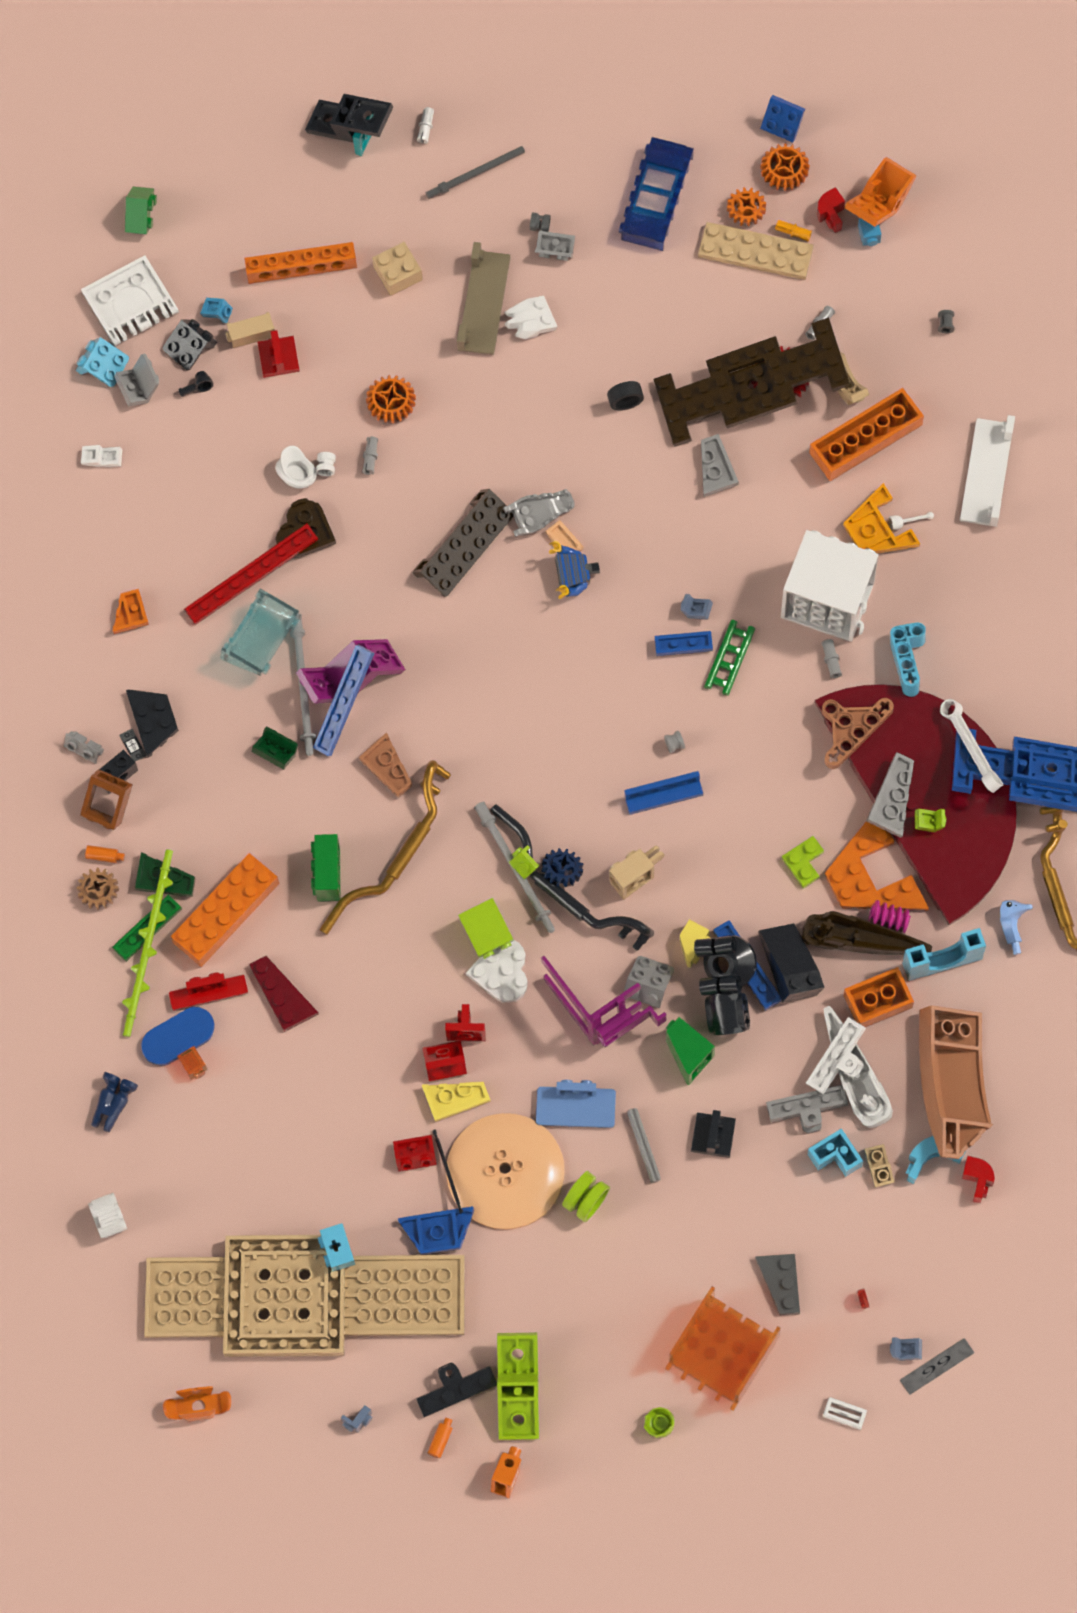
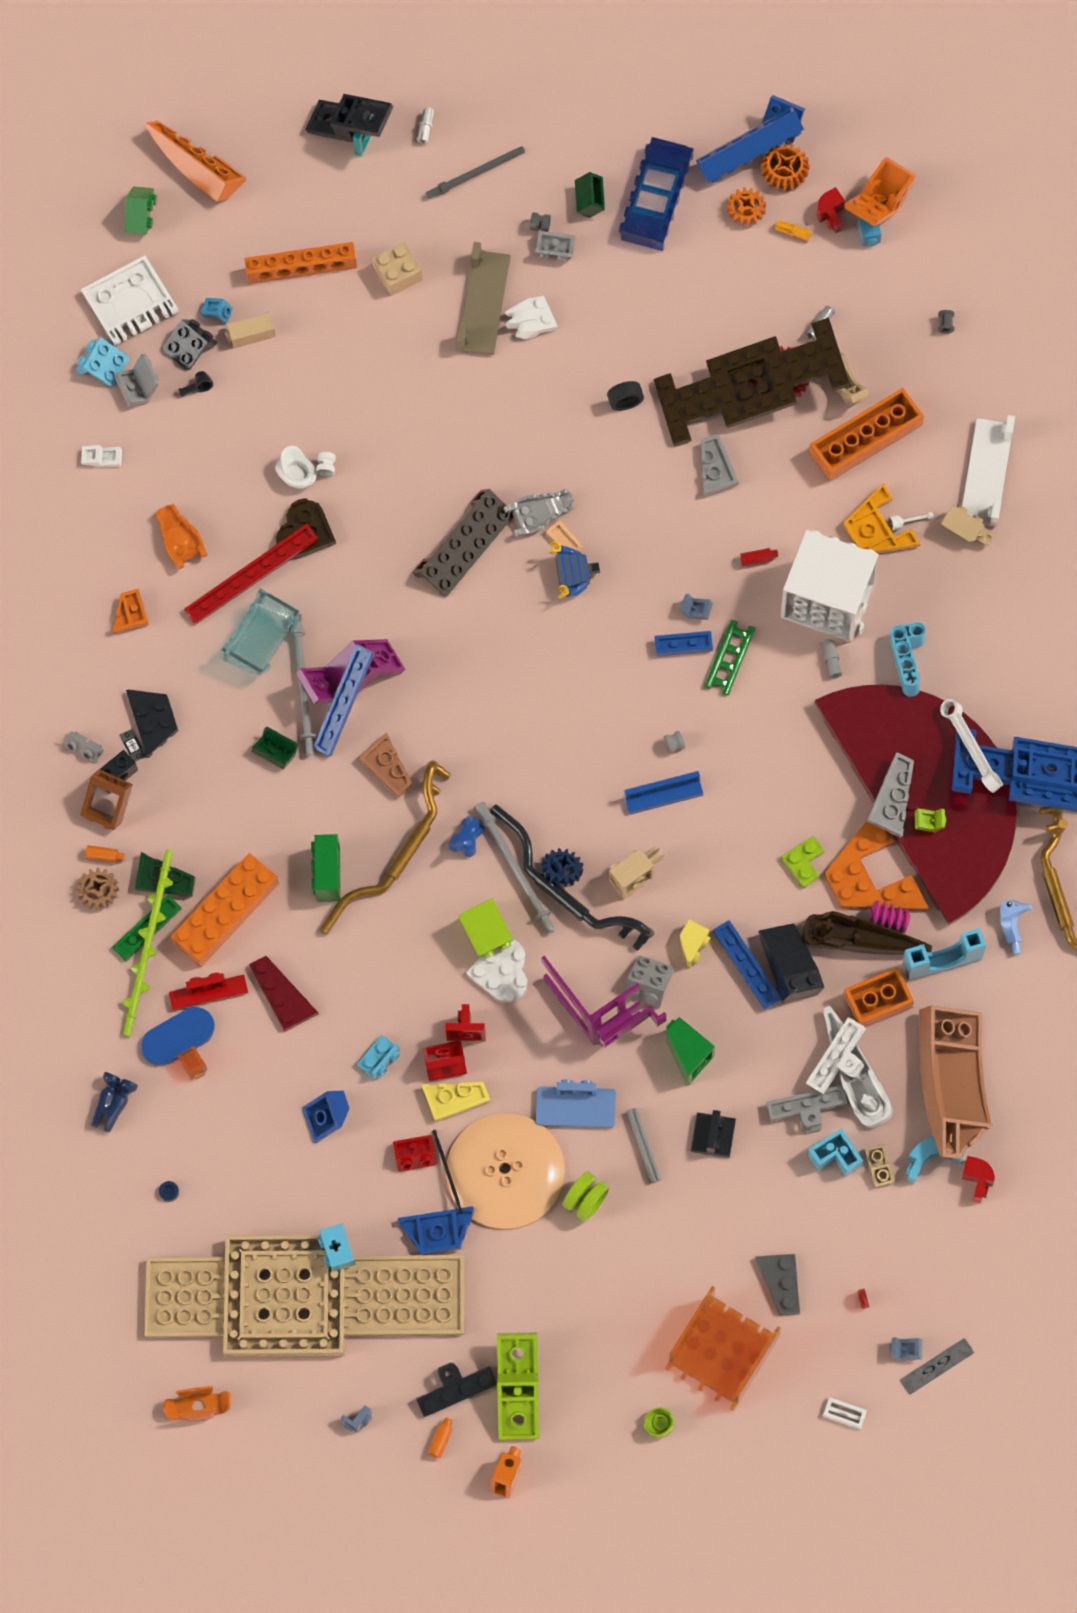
(107, 1215): white brick -> none
(169, 1191): none -> dark blue tile
(180, 537): none -> orange animal
(206, 172): none -> orange wedge
(278, 355): red bracket -> none
(326, 1114): none -> blue slope
(370, 455): light grey pin -> none
(378, 394): orange gear -> none
(379, 1057): none -> medium azure bracket
(466, 837): none -> blue animal
(523, 862): lime bracket -> none
(589, 194): none -> dark green brick
(726, 1006): black piece -> none
(749, 145): none -> blue brick
(756, 250): tan plate -> none
(758, 556): none -> red cylinder
(858, 720): nougat beam -> none
(966, 526): none -> tan hinge

